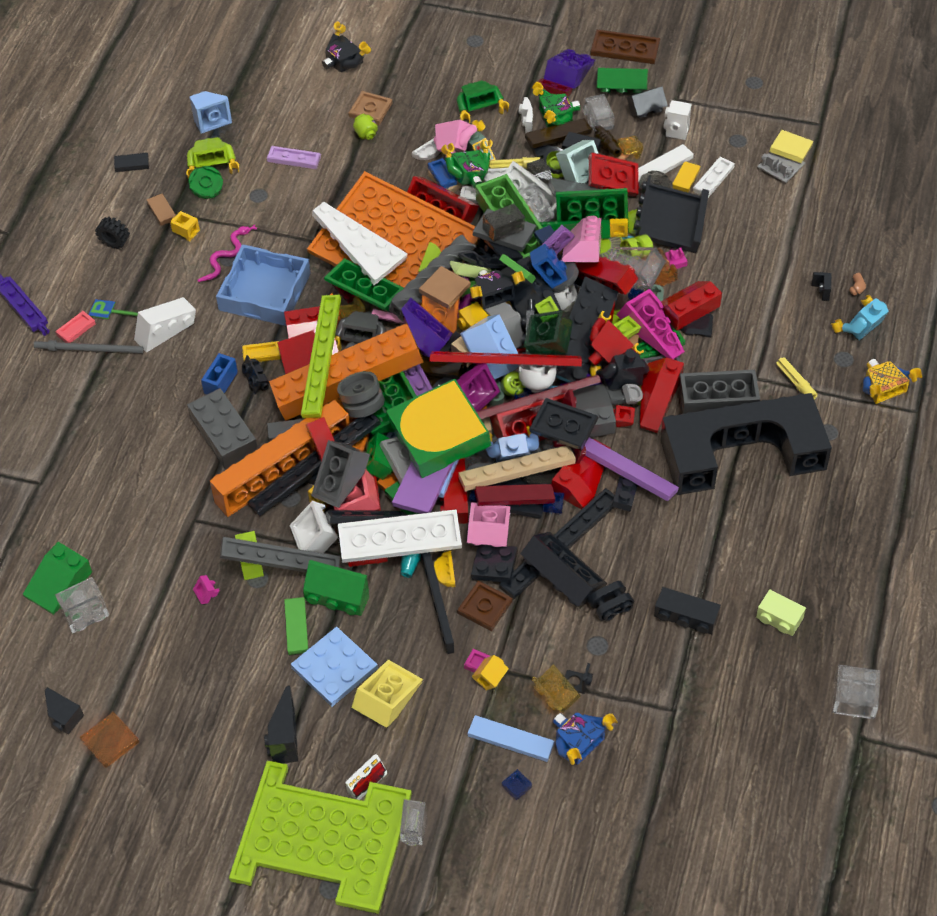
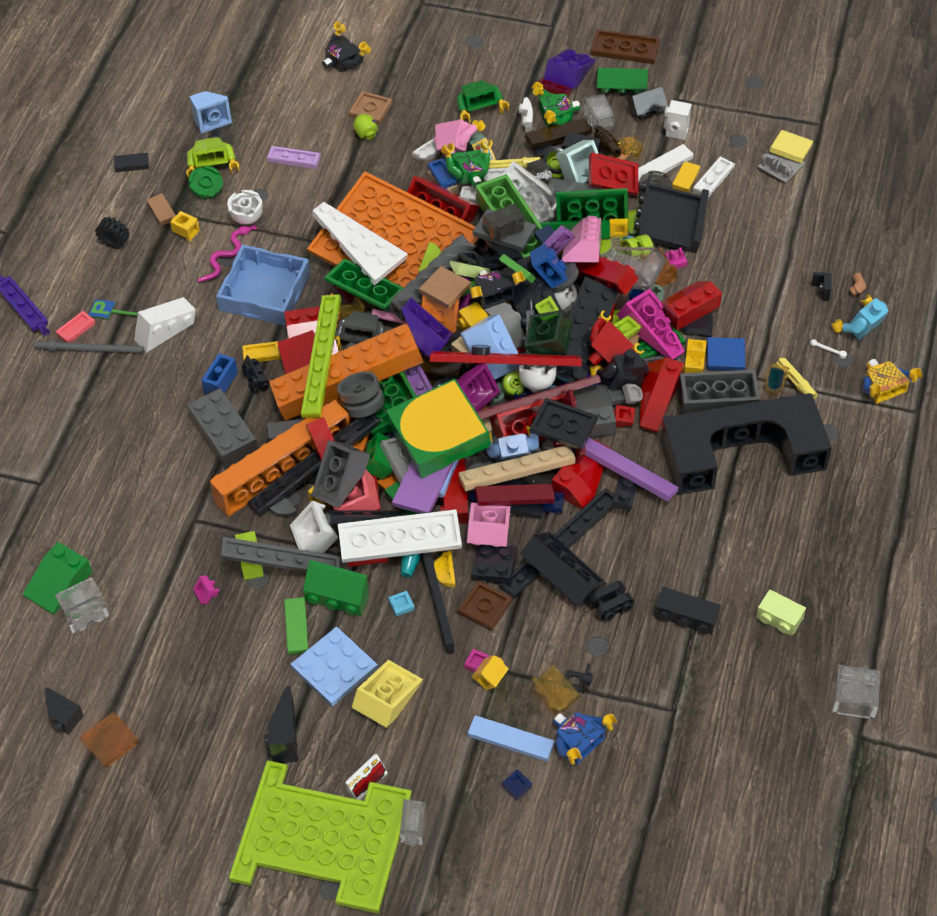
(245, 207): none -> white cylinder
(283, 508): none -> dark grey tile
(401, 603): none -> medium azure tile
(480, 349): none -> black tile
(695, 356): none -> yellow slope
(725, 354): none -> blue tile
(776, 378): none -> rock
(842, 354): none -> white hinge

